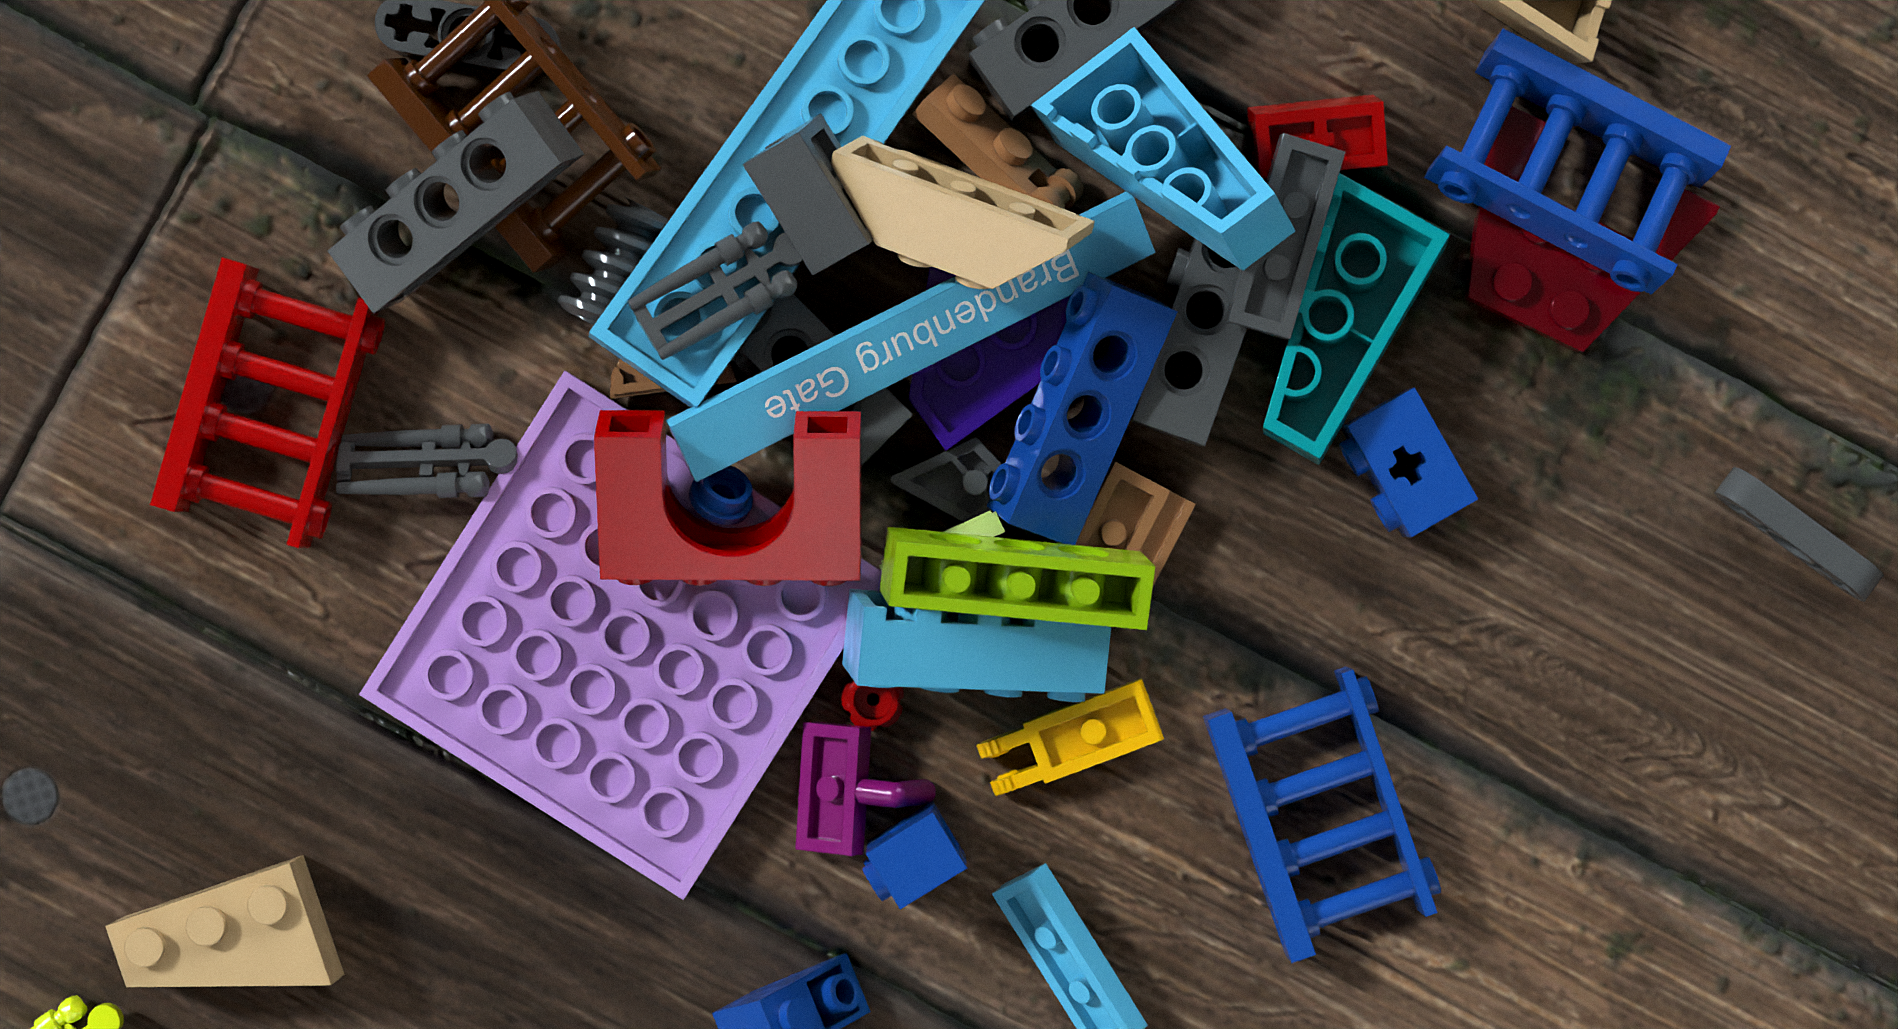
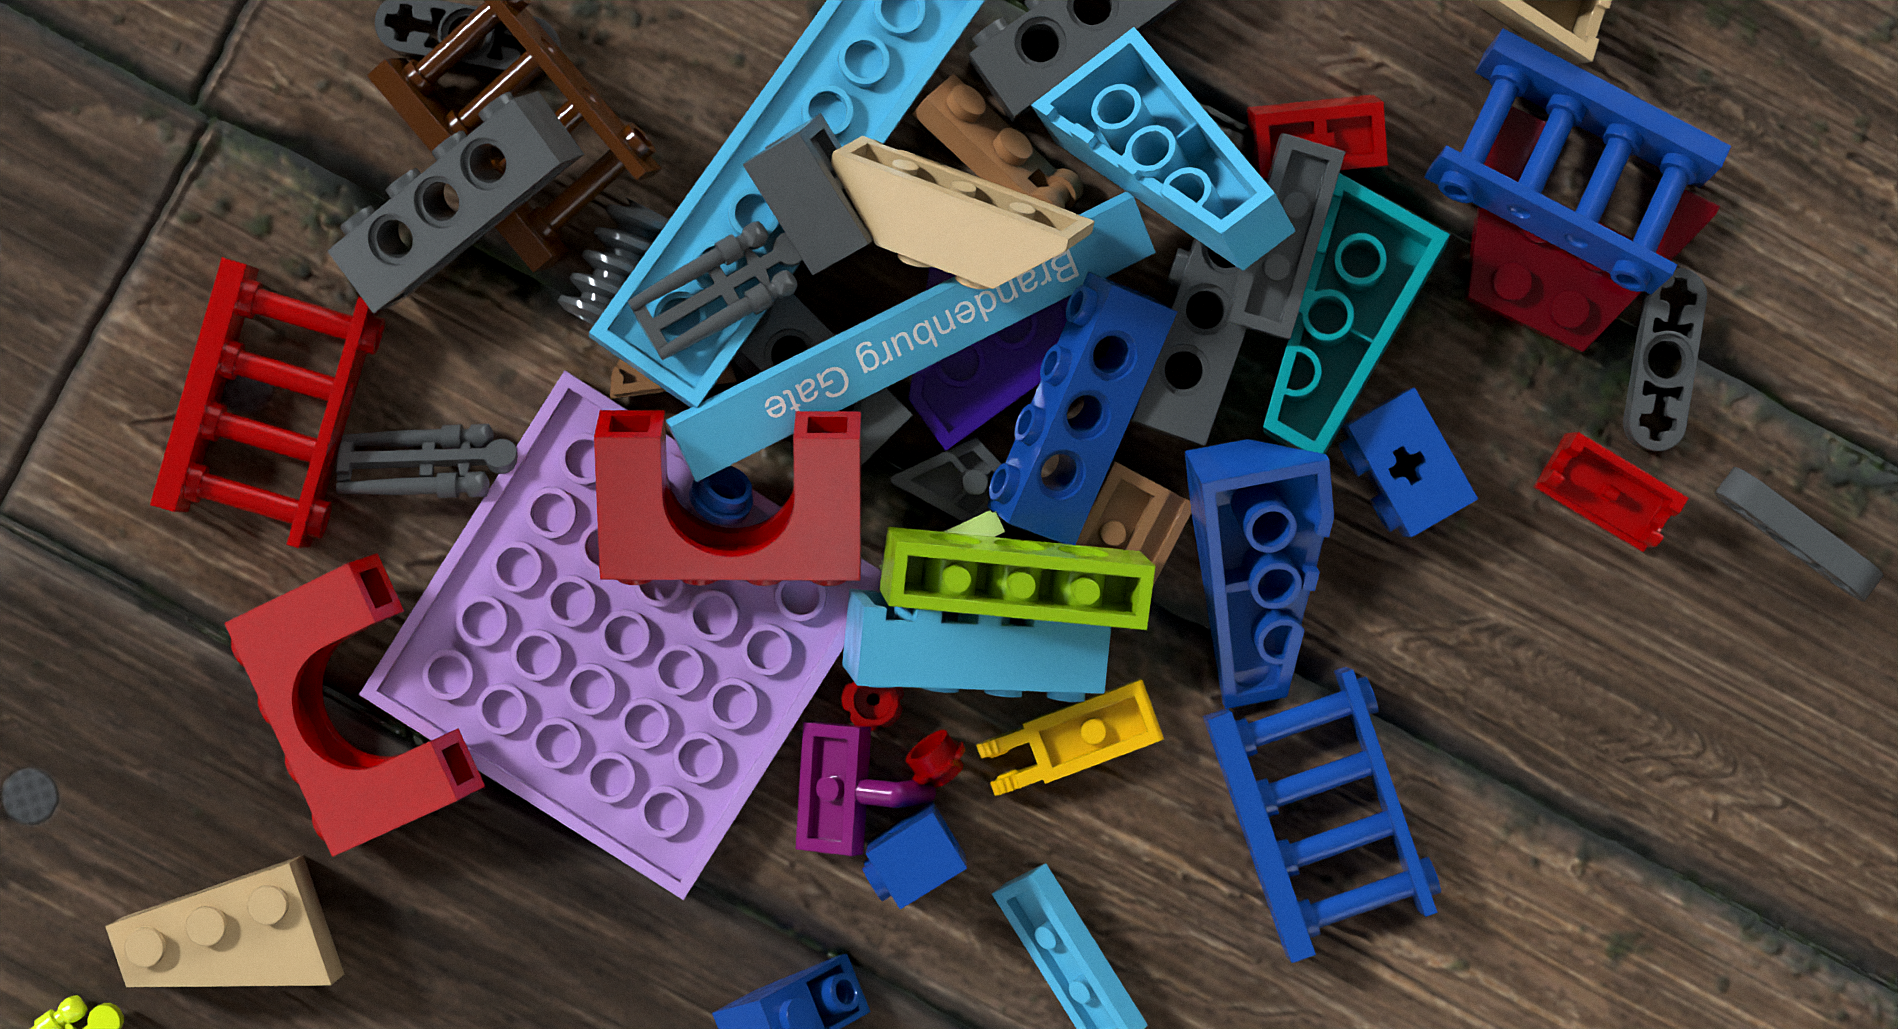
(286, 655): none -> red arch
(936, 759): none -> red plate
(1258, 543): none -> blue wedge
(1609, 491): none -> red hinge
(1673, 409): none -> dark grey beam

